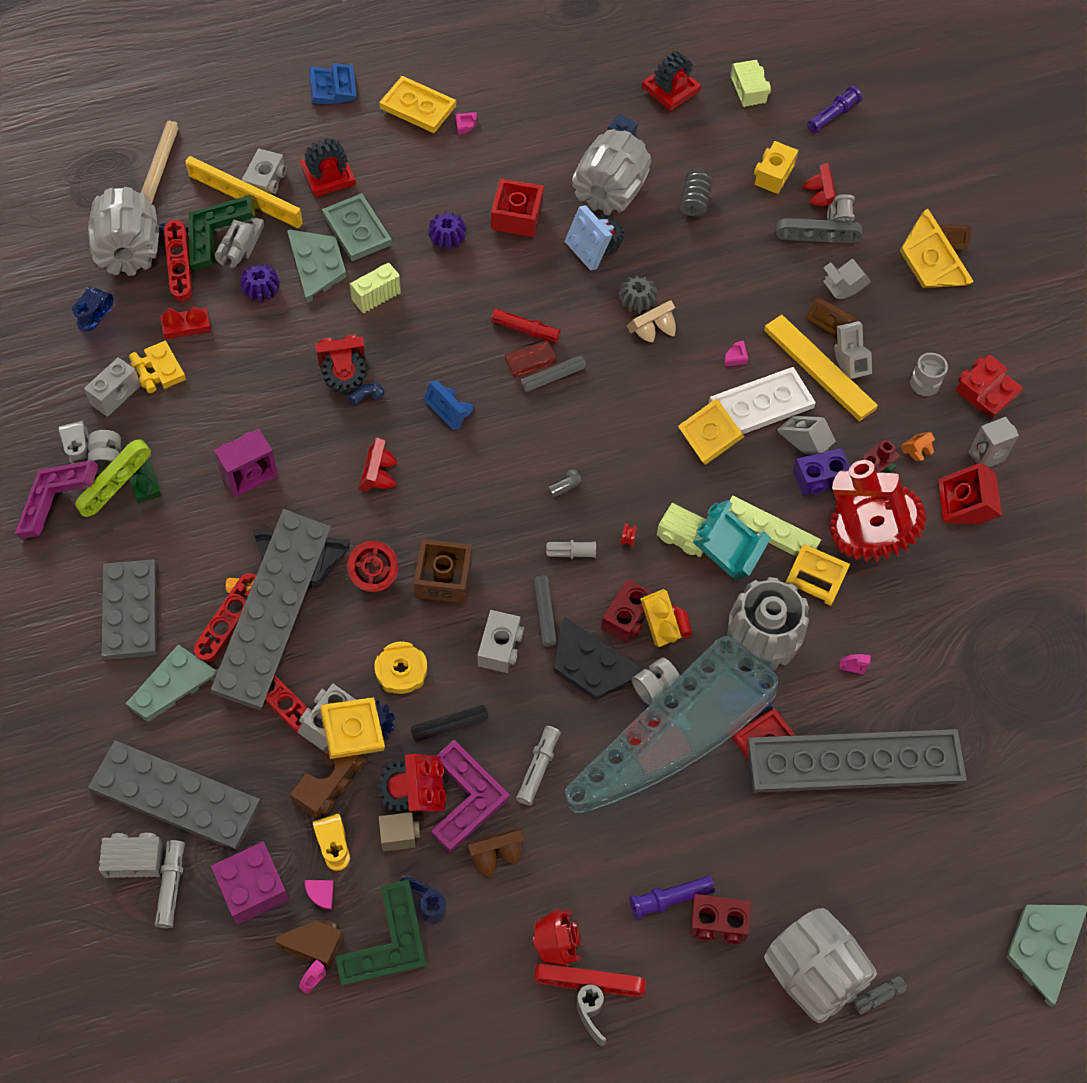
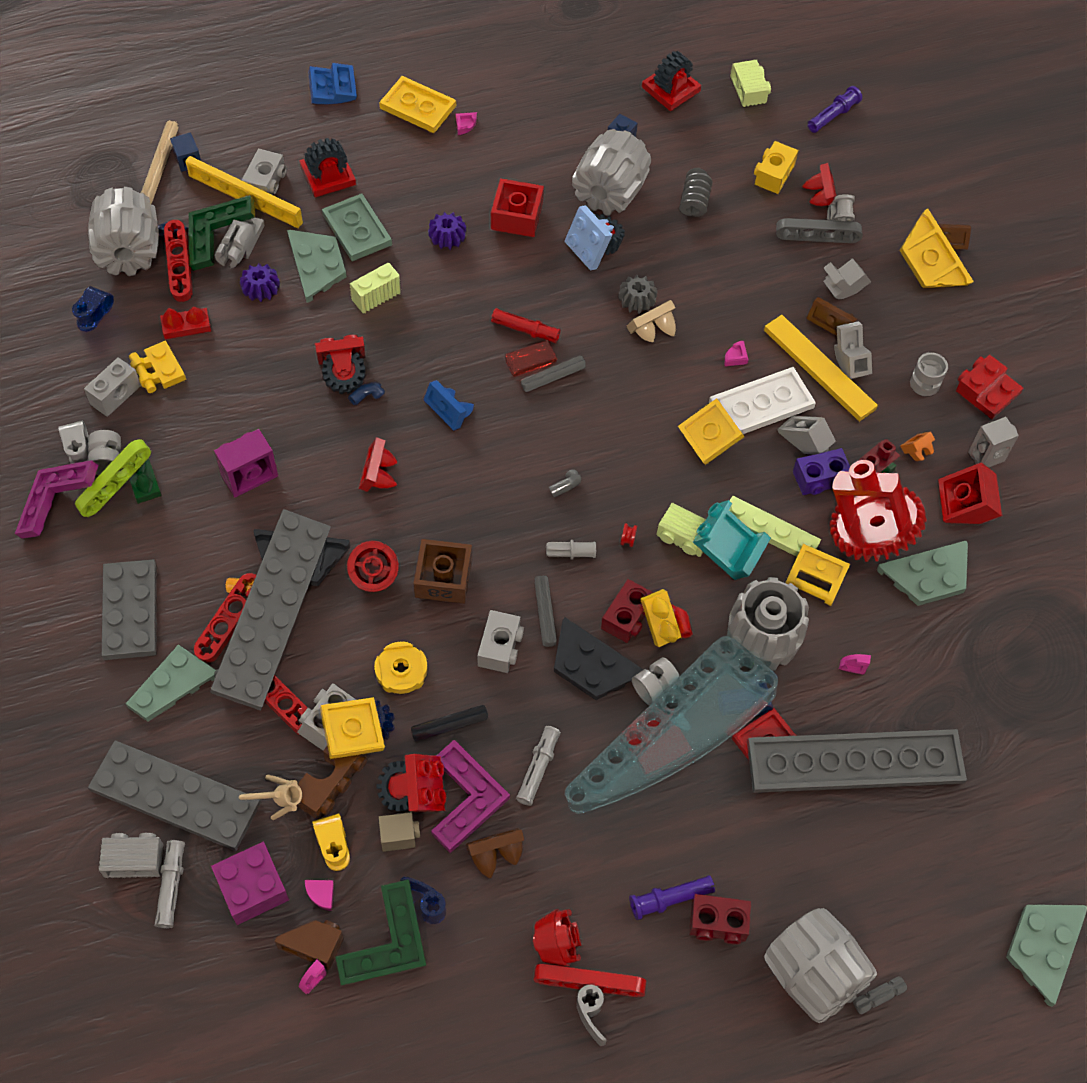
(183, 147): none -> dark blue brick
(285, 795): none -> tan plant
(930, 573): none -> sand green wing

